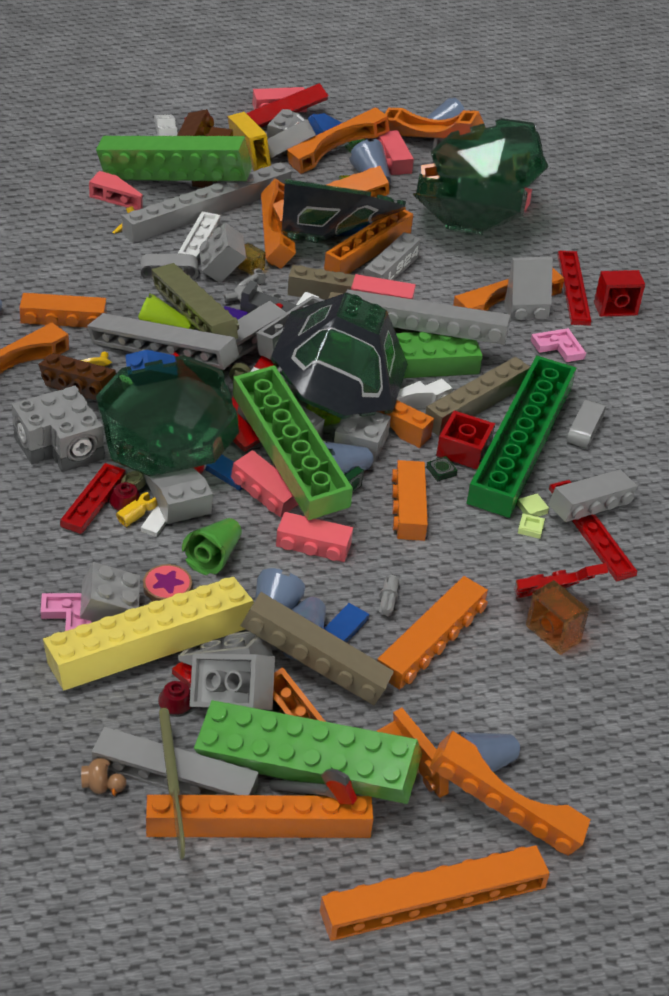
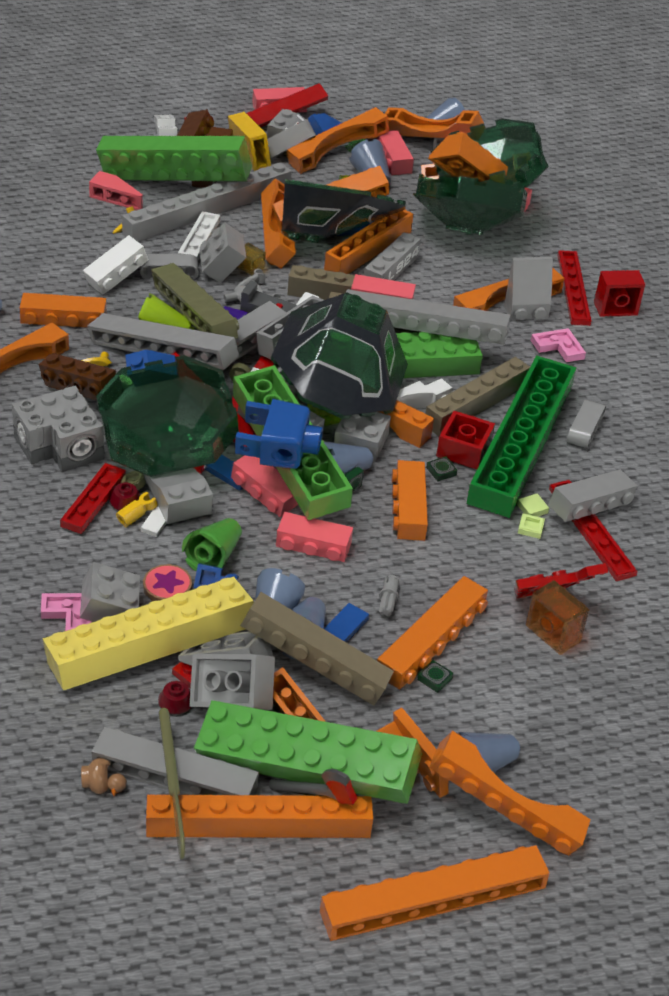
(115, 265): none -> white brick
(210, 574): none -> blue plate
(284, 434): none -> blue piece
(435, 676): none -> dark green tile
(465, 158): none -> orange slope

